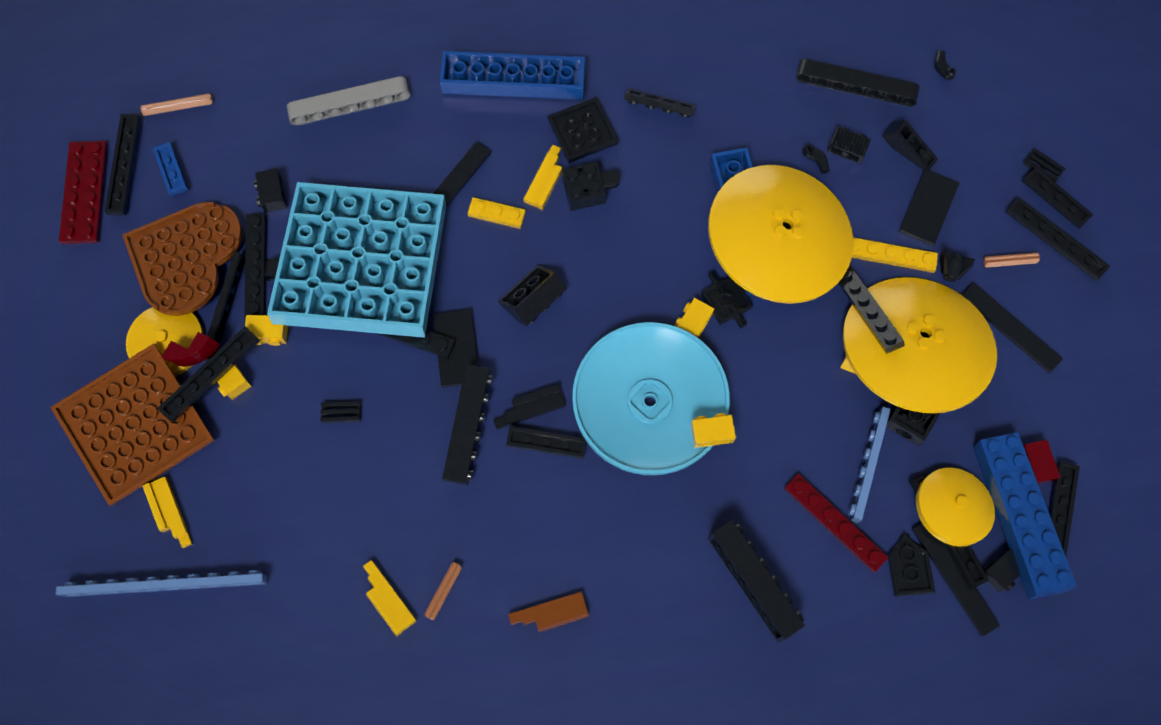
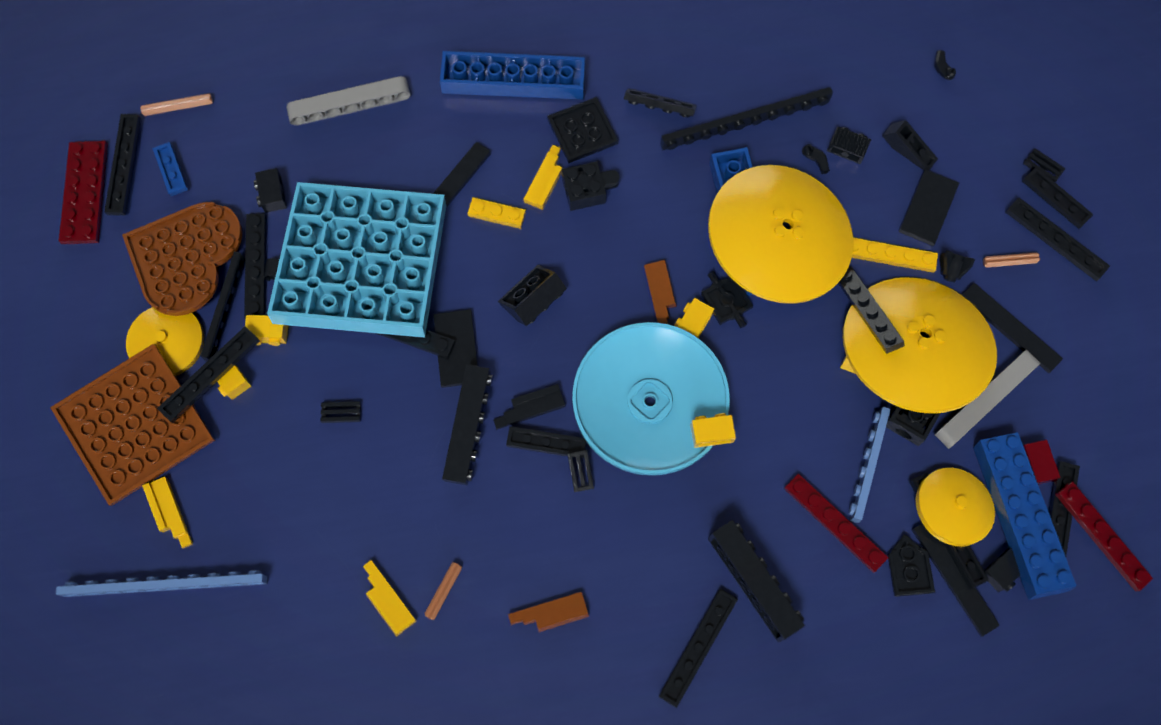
(199, 350): dark red brick -> none
(577, 454): none -> black tile
(660, 289): none -> dark orange piece
(698, 648): none -> black tile
(751, 117): none -> black plate
(858, 82): black beam -> none
(992, 395): none -> light grey beam
(1104, 536): none -> dark red plate

